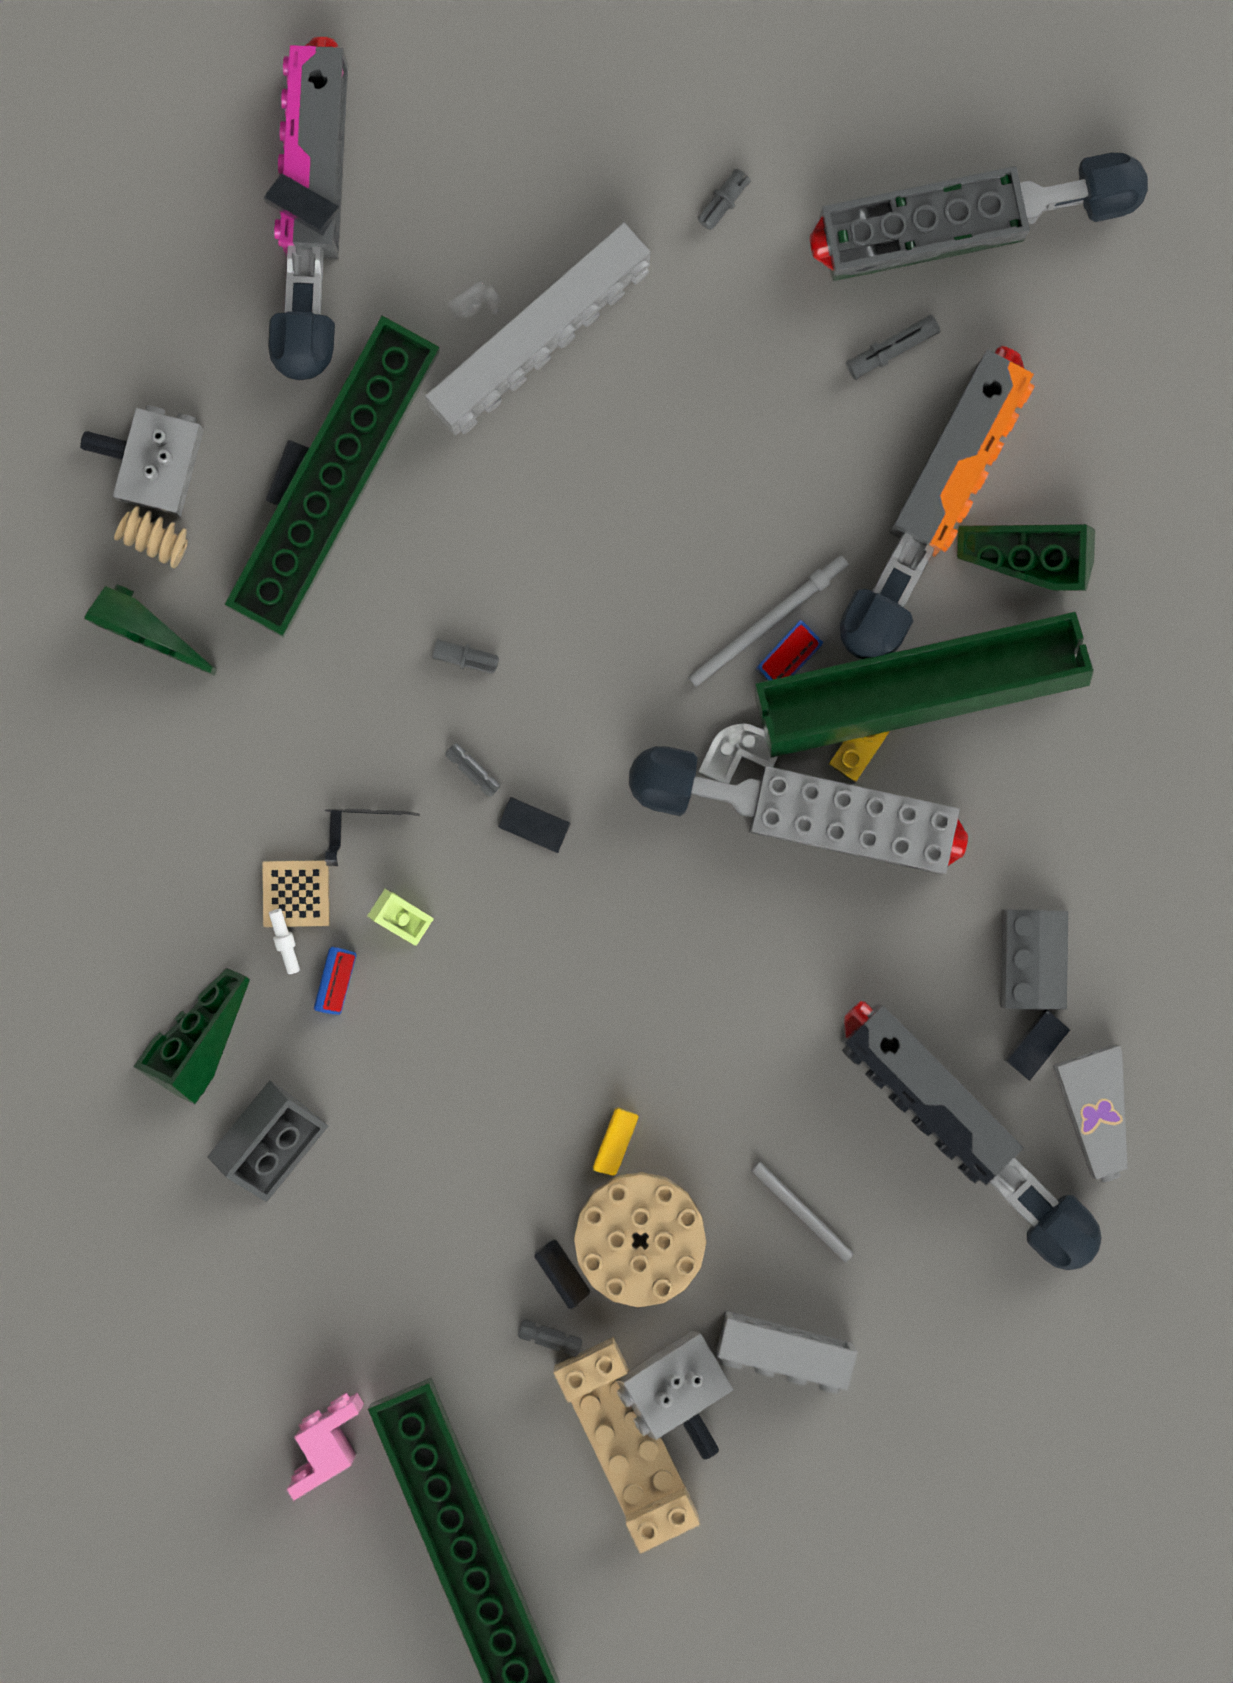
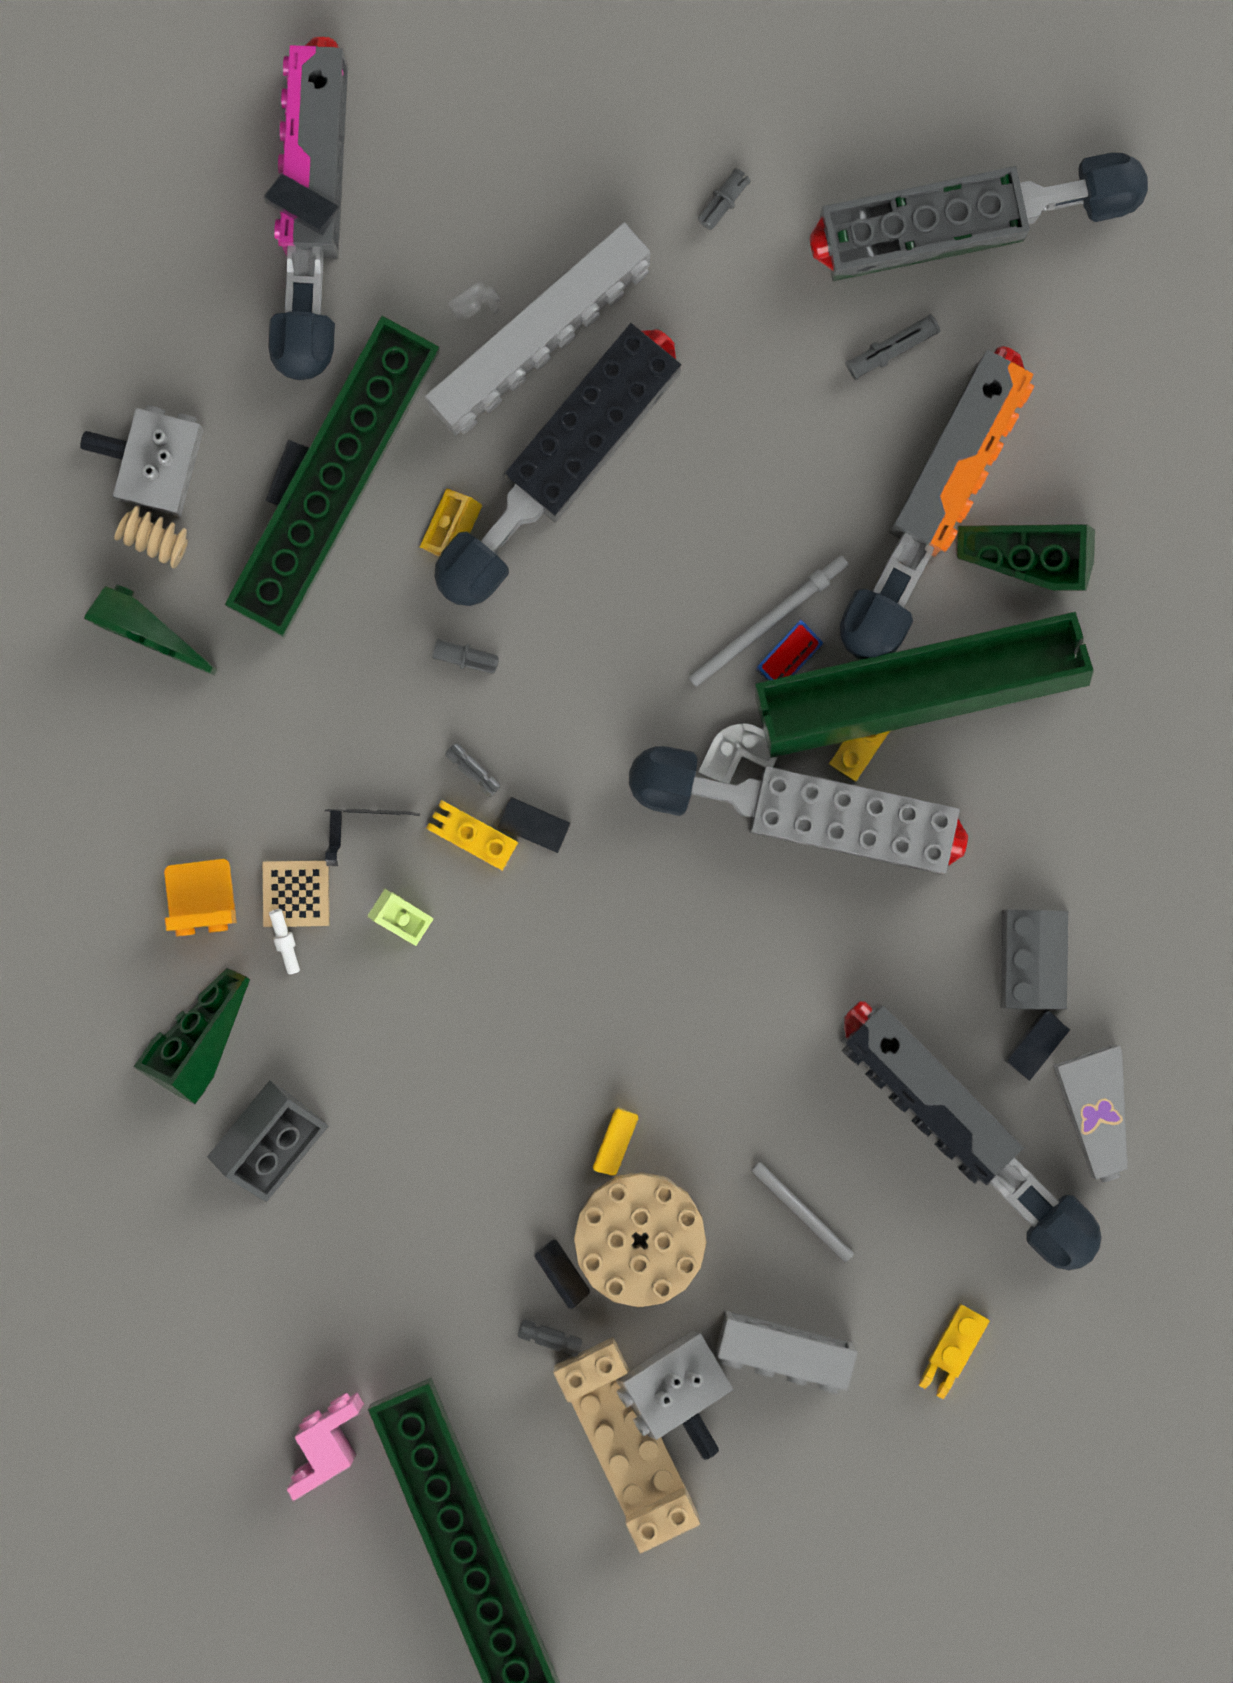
(199, 897): none -> light orange bracket
(335, 980): slope -> none
(453, 515): none -> yellow slope
(473, 836): none -> yellow hinge
(565, 456): none -> black piece
(954, 1348): none -> yellow hinge

